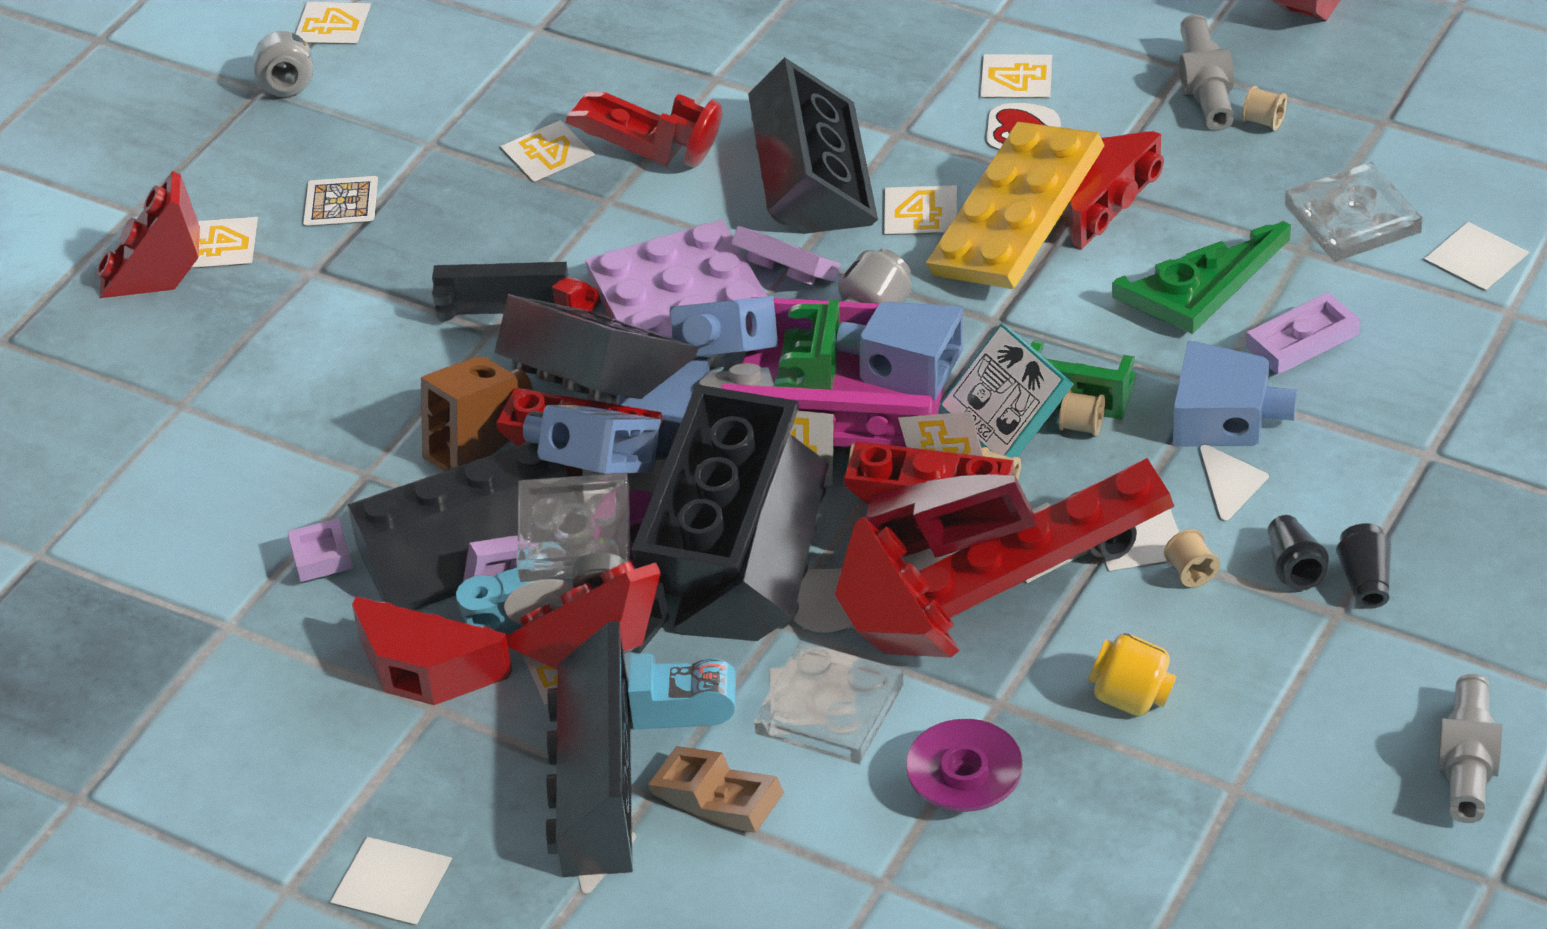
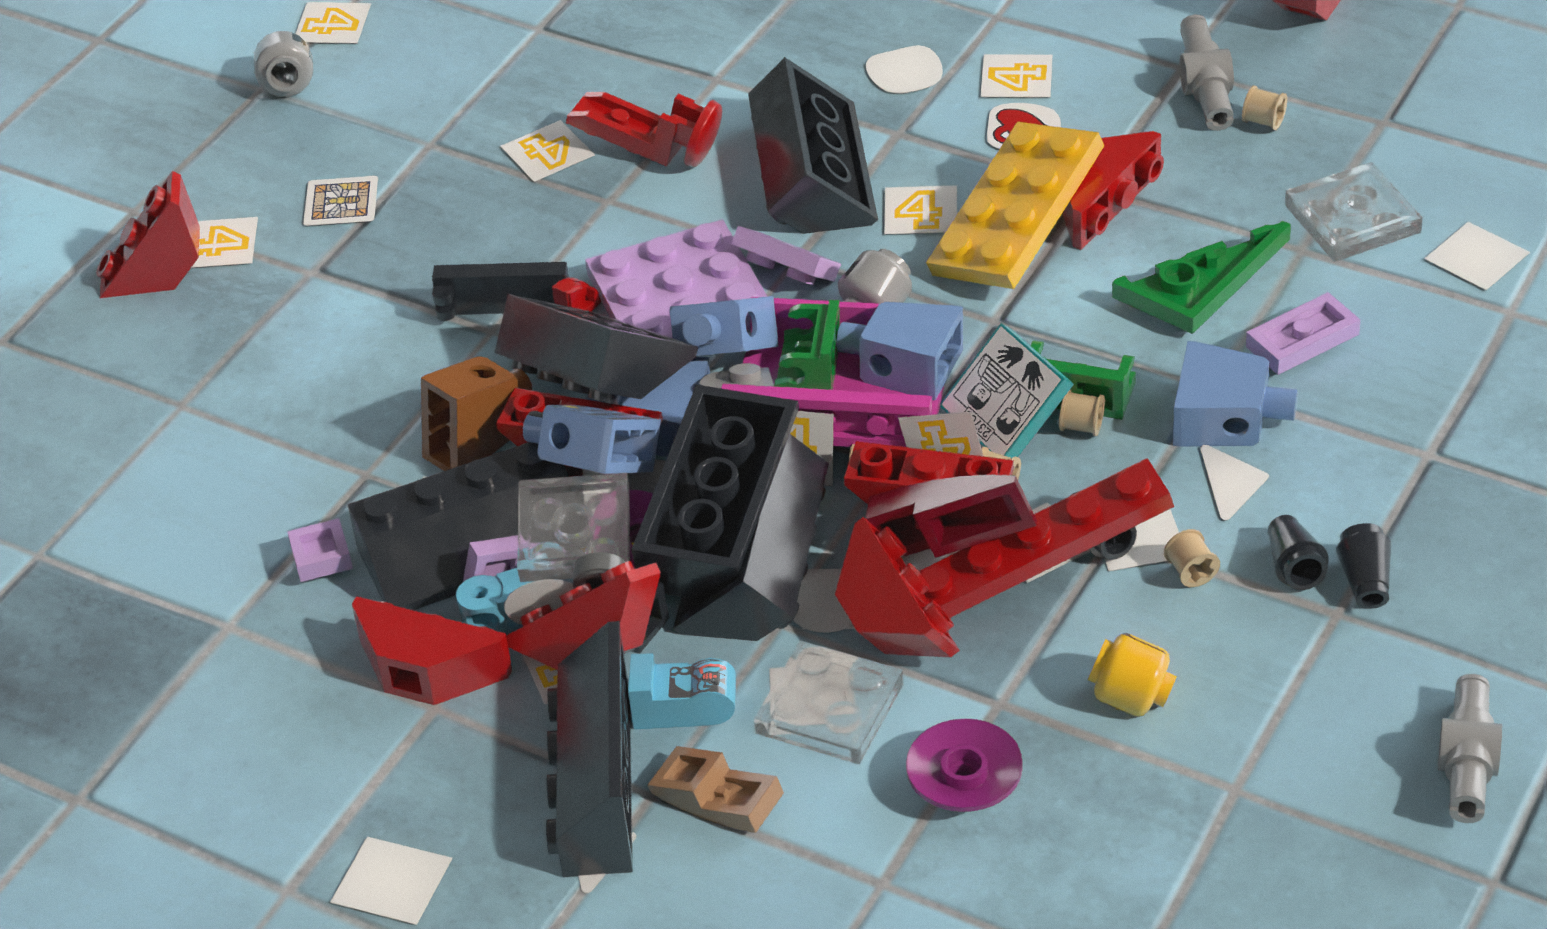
(905, 69): none -> white sticker

